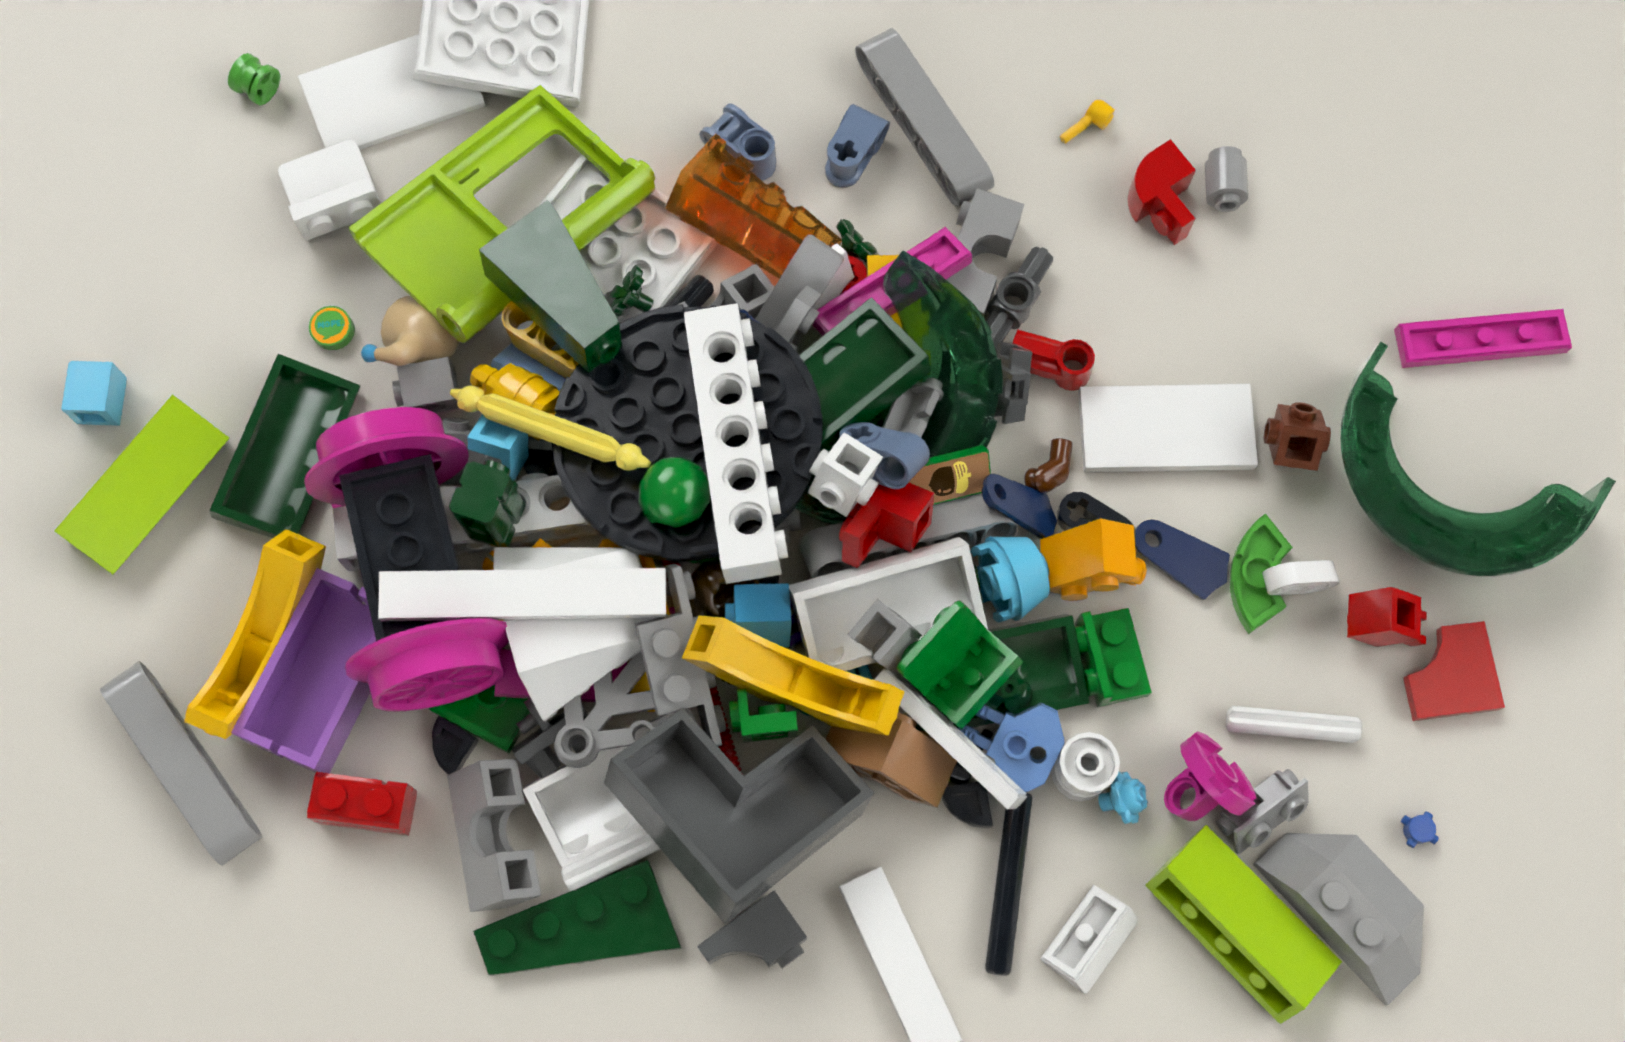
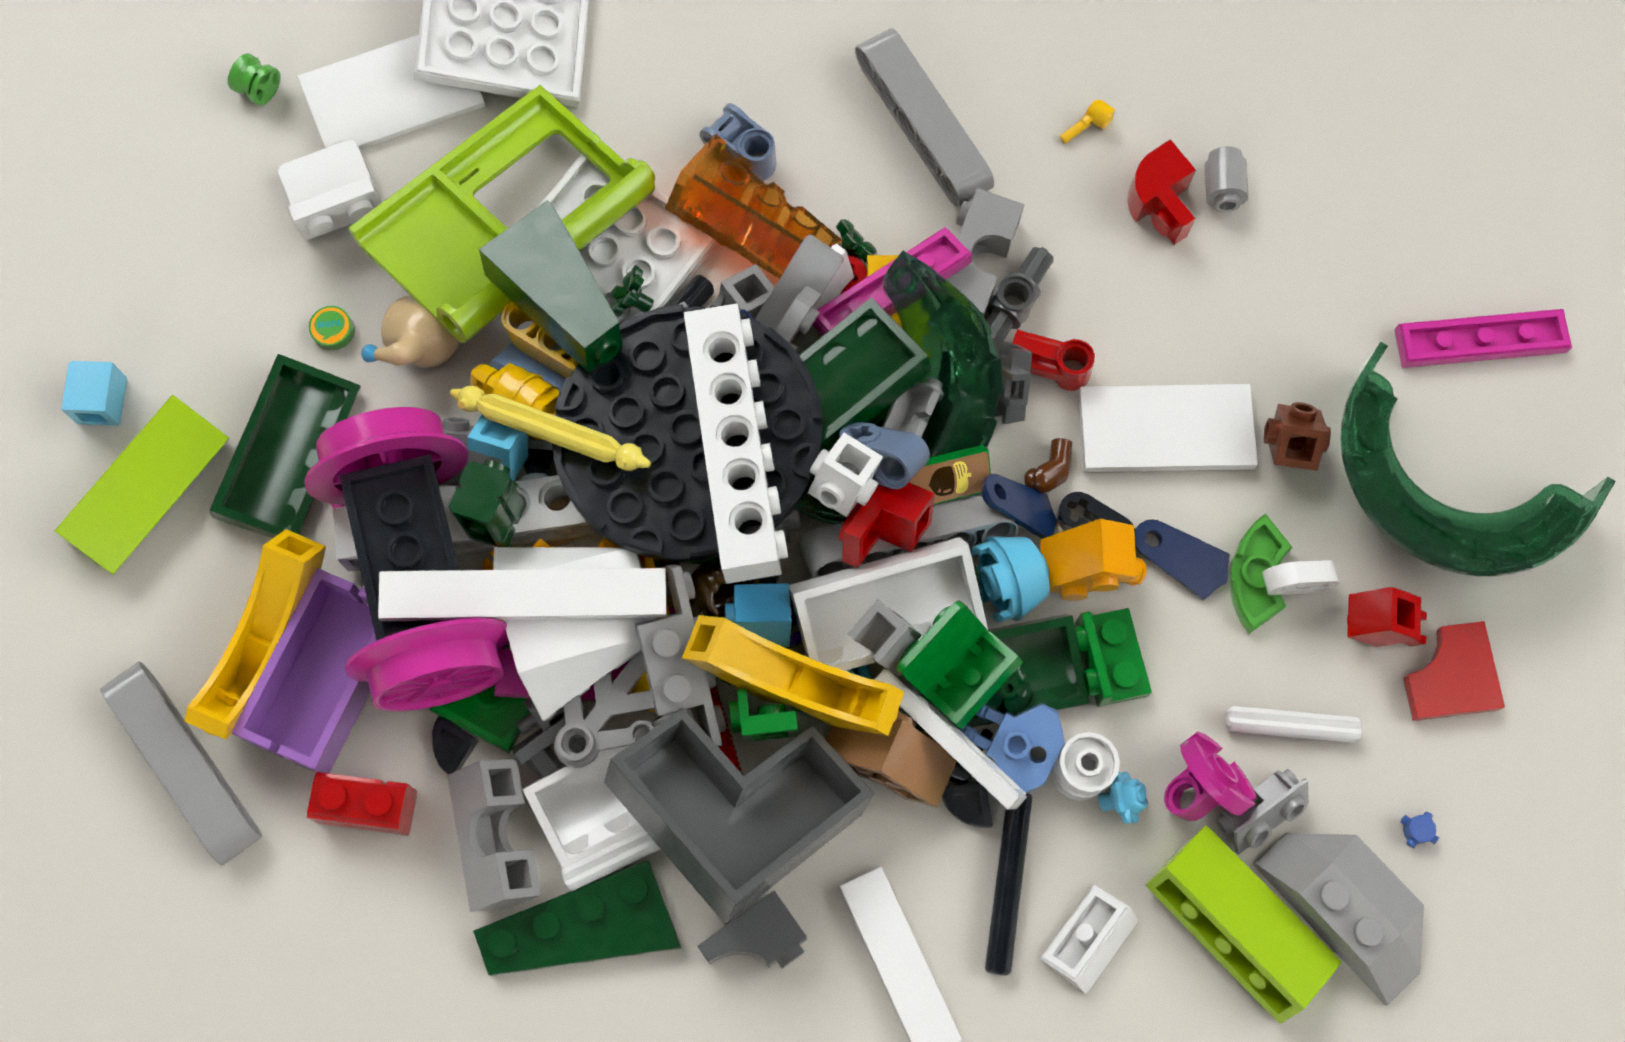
(426, 385): light grey brick -> none
(674, 492): green hair -> none
(854, 145): sand blue piece -> none

